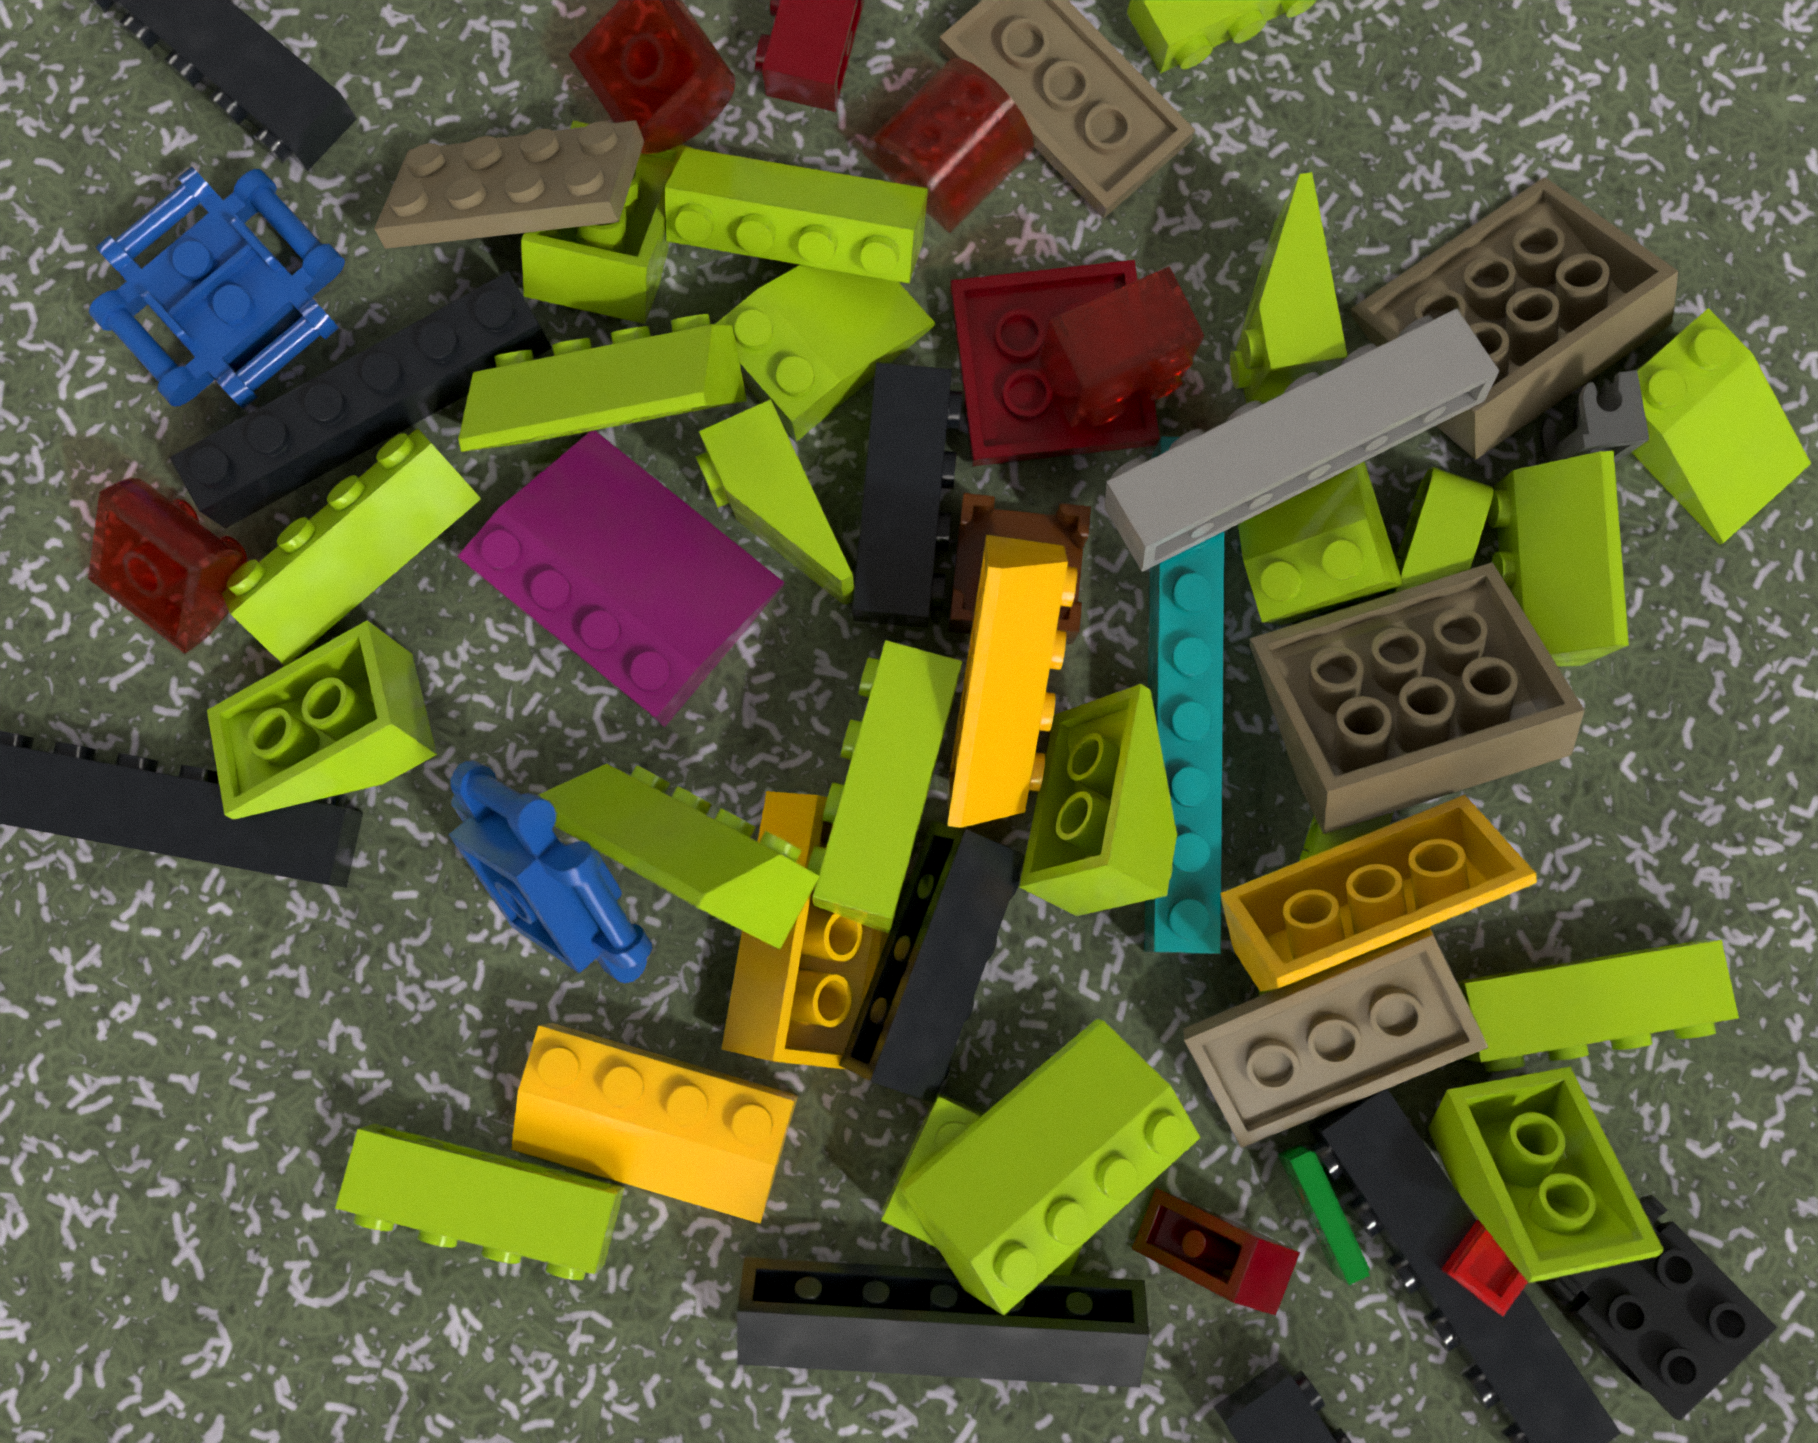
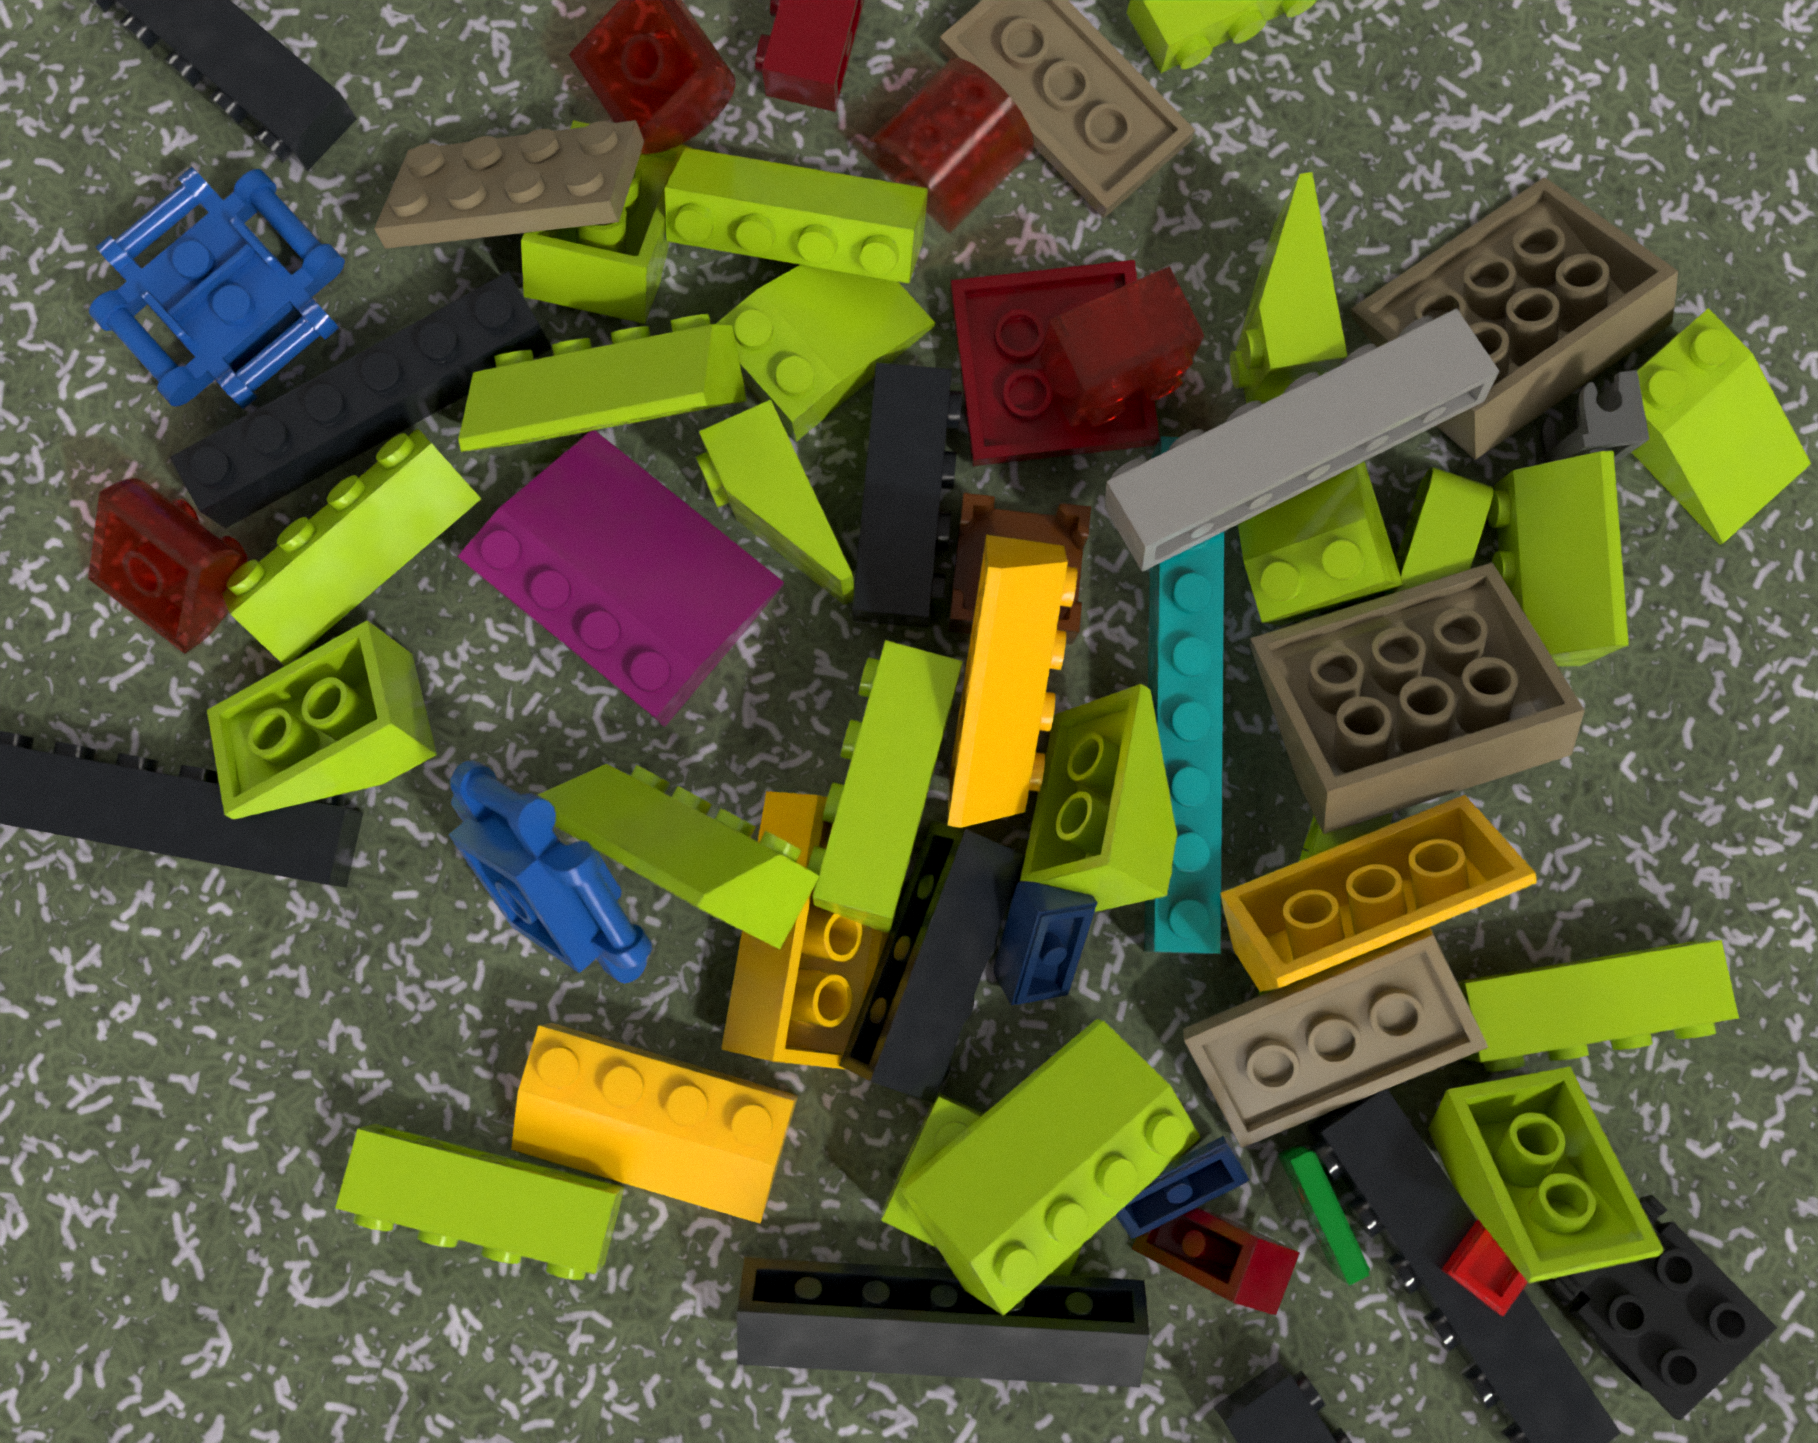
(1042, 941): none -> dark blue slope
(1184, 1186): none -> dark blue slope

